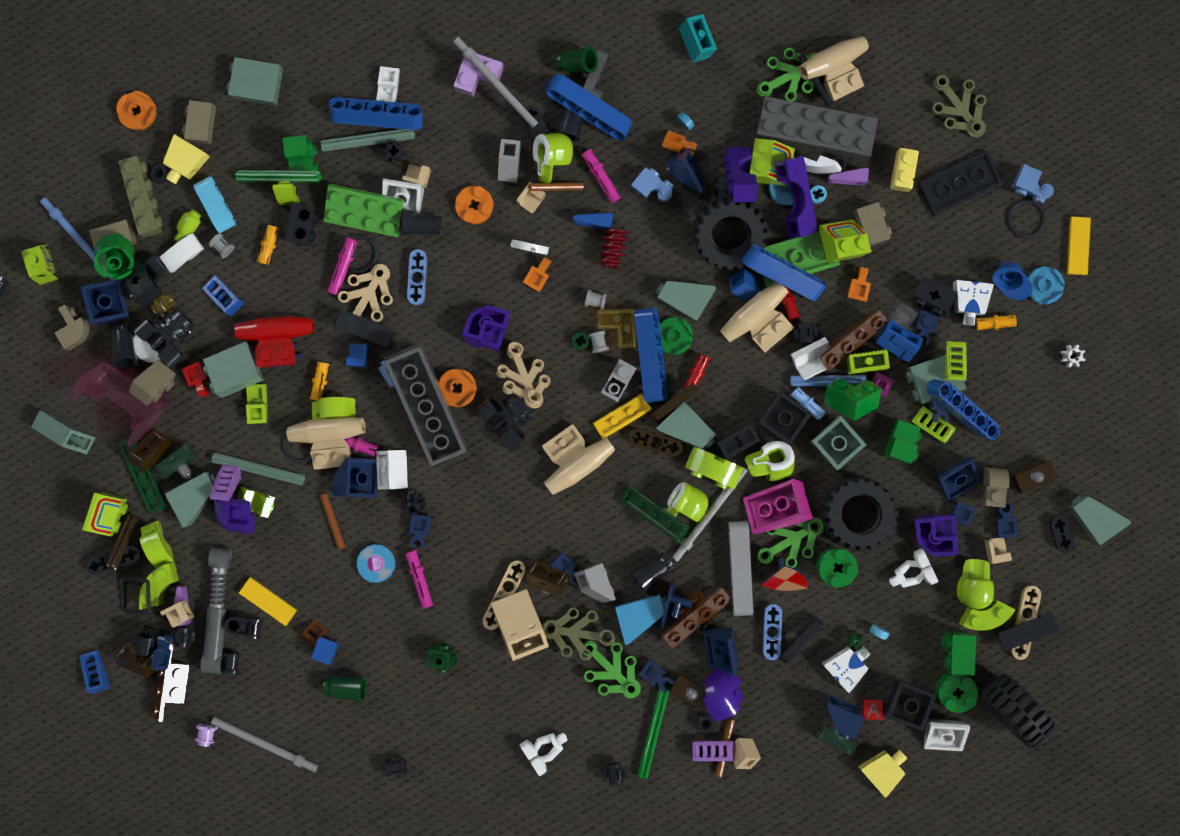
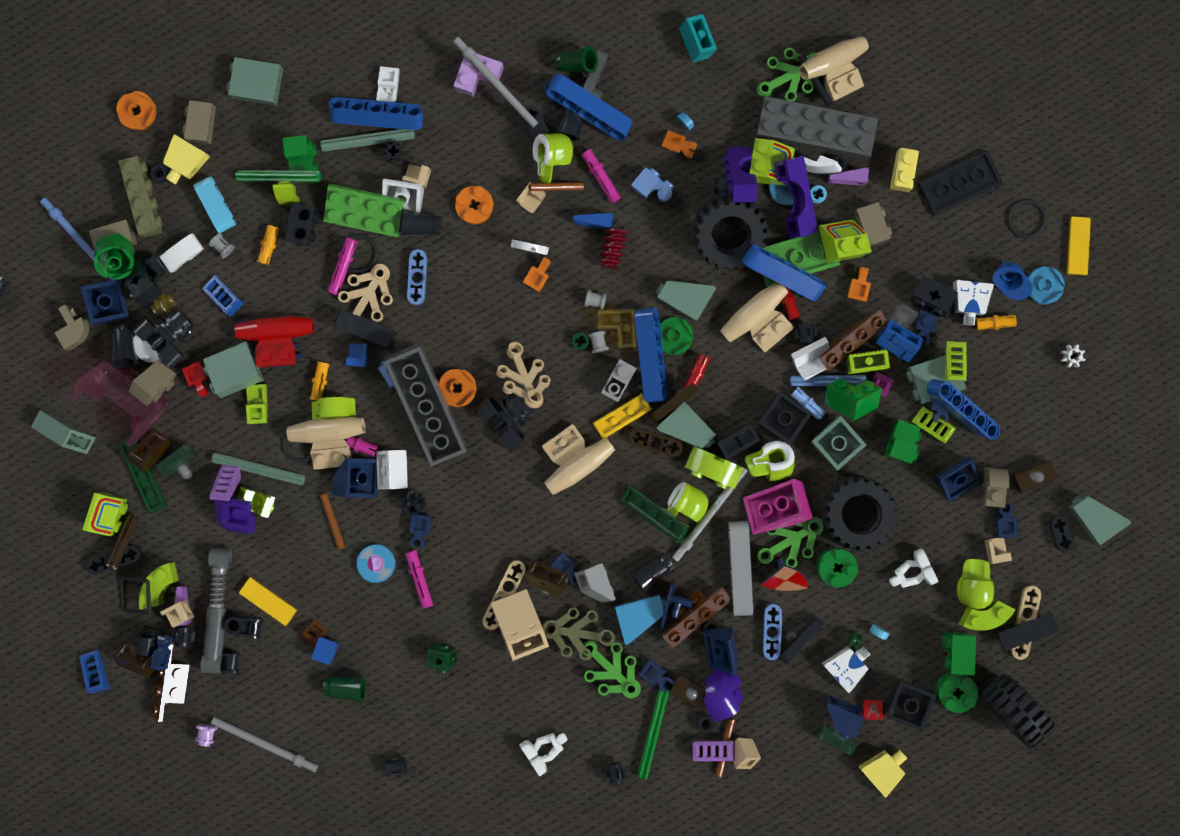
(38, 263): lime torso -> none
(155, 545): lime brick -> none
(187, 224): lime plant -> none
(191, 498): sand green slope -> none
(486, 327): dark purple brick -> none
(509, 160): light grey slope -> none
(686, 170): dark blue slope -> none
(744, 284): blue panel -> none
(937, 534): dark purple brick -> none
(945, 734): white slope -> none
(960, 108): olive plant -> none
(963, 513): dark blue plate -> none
(1027, 184): medium blue brick -> none

